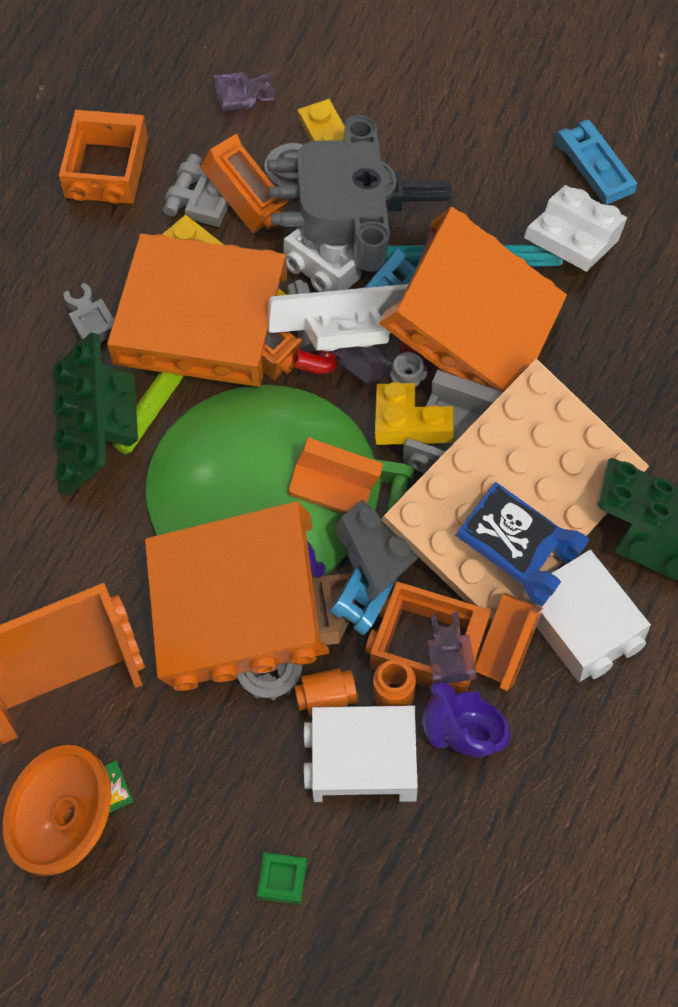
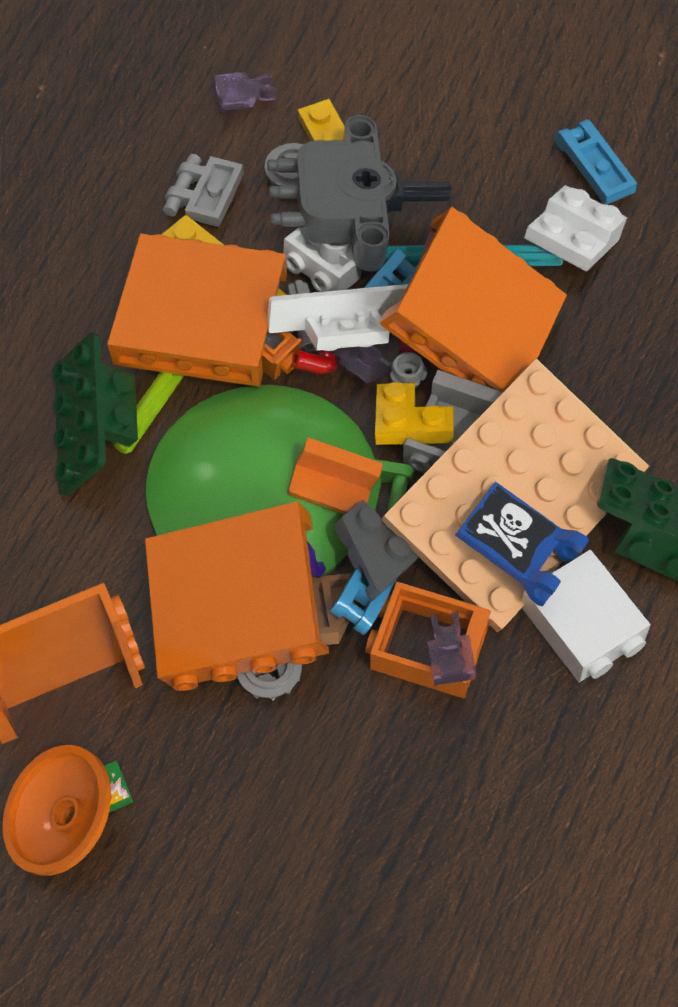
(89, 315): light grey plate -> none
(91, 129): orange window -> none
(242, 183): orange window -> none
(282, 878): green tile -> none
(326, 689): orange brick -> none
(362, 751): white panel -> none
(394, 684): orange brick -> none
(464, 722): dark purple hair -> none
(508, 640): orange panel -> none

